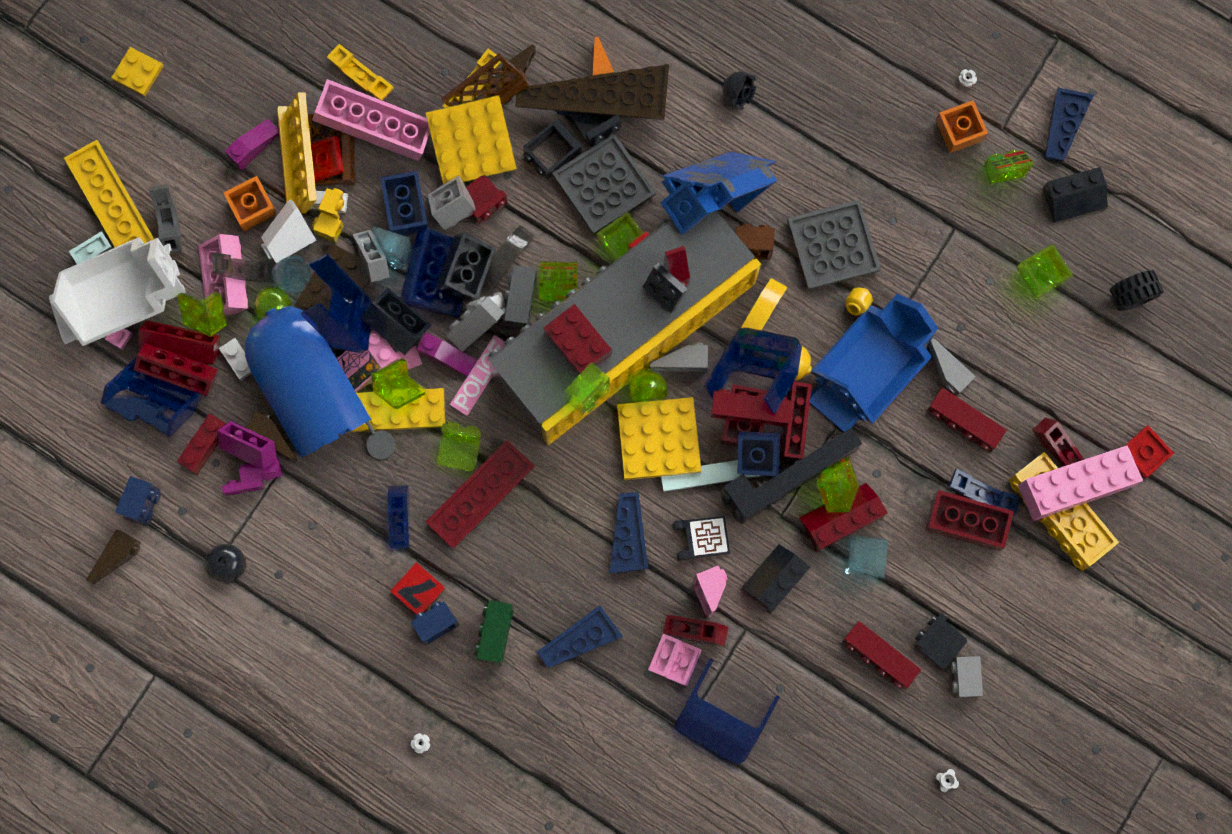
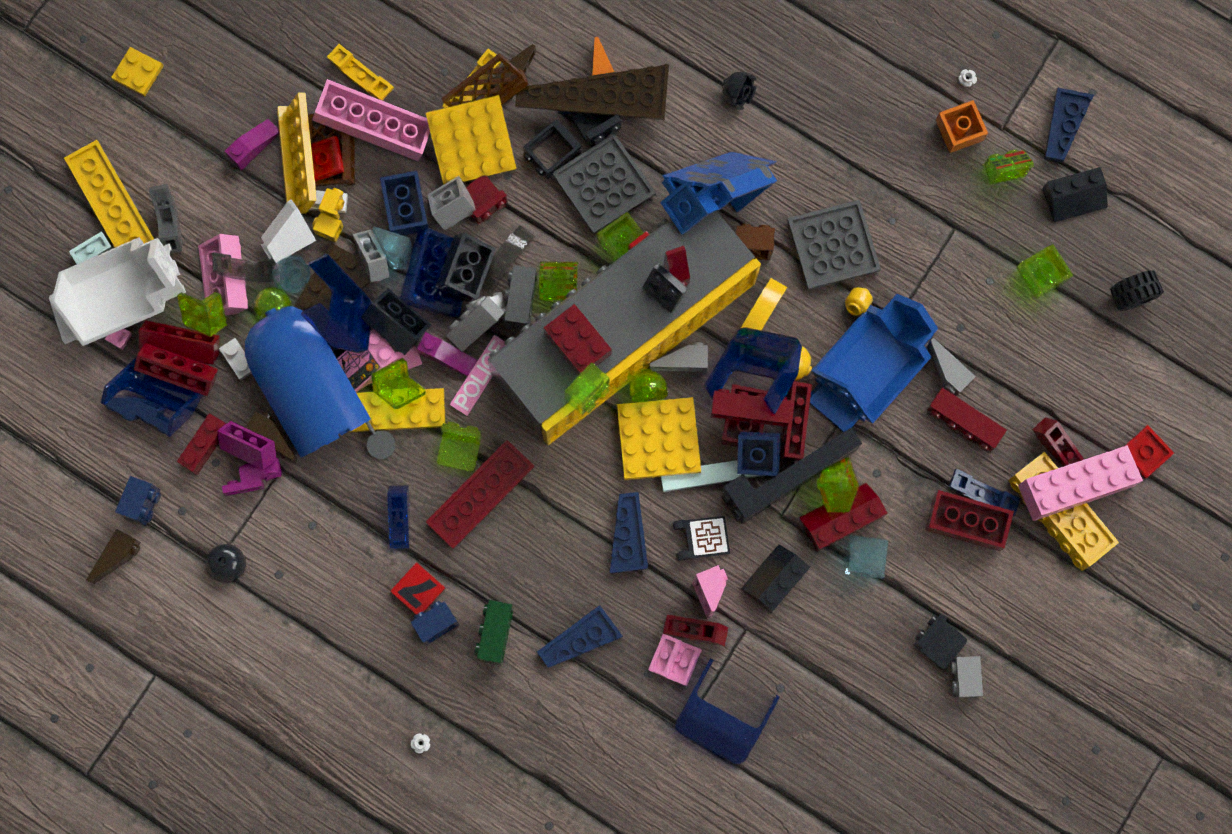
(250, 203): orange brick -> none
(881, 655): dark red brick -> none
(953, 783): white plate -> none

